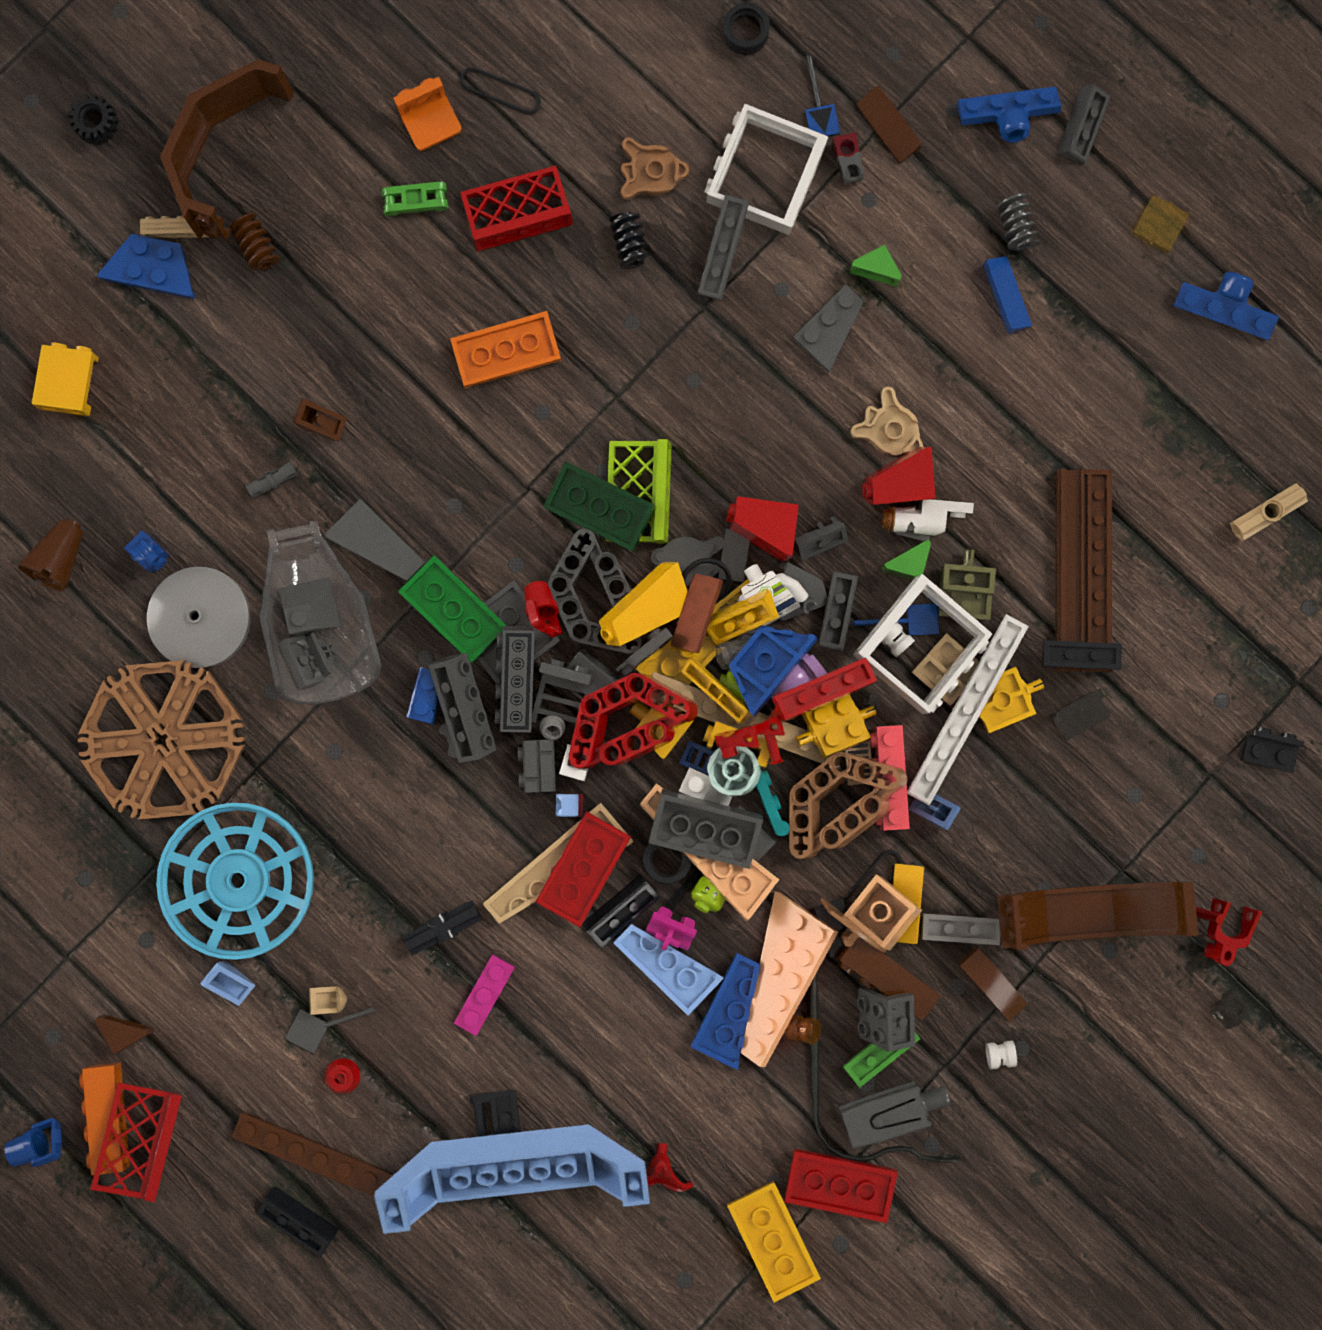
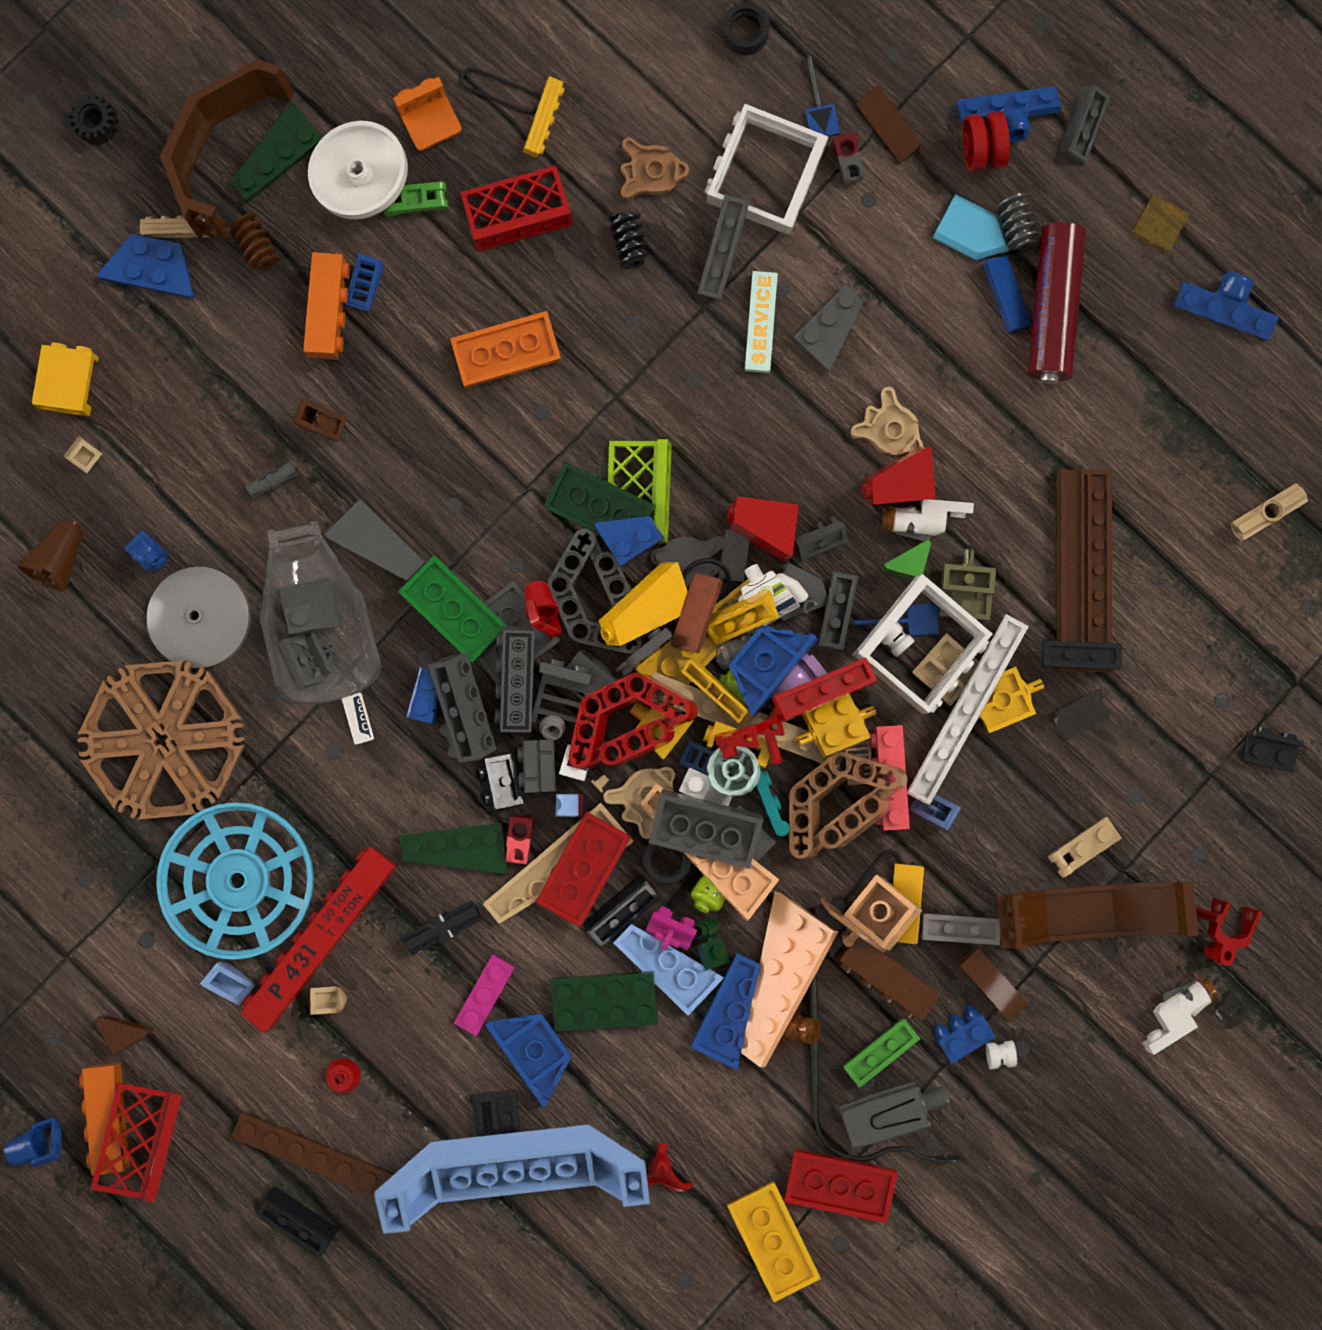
(82, 454): none -> tan slope
(279, 151): none -> dark green wing
(309, 1030): dark grey piece -> none
(319, 939): none -> red brick
(326, 305): none -> orange brick
(357, 170): none -> white dish
(357, 718): none -> white sticker
(373, 285): none -> blue slope
(465, 848): none -> dark green wing
(498, 782): none -> bracket
(519, 838): none -> leg
(533, 1051): none -> blue wing
(543, 117): none -> yellow piece
(600, 783): none -> tan piece
(604, 1001): none -> dark green plate
(629, 537): none -> blue wing
(635, 791): none -> tan tile
(712, 950): none -> dark green plate
(761, 322): none -> light aqua tile
(877, 266): bright green slope -> none
(886, 1020): dark grey bracket -> none
(964, 1035): none -> blue plate
(971, 230): none -> medium azure tile
(985, 141): none -> red wheel
(1057, 302): none -> dark red piece
(1085, 846): none -> tan plate
(1176, 1011): none -> white plate

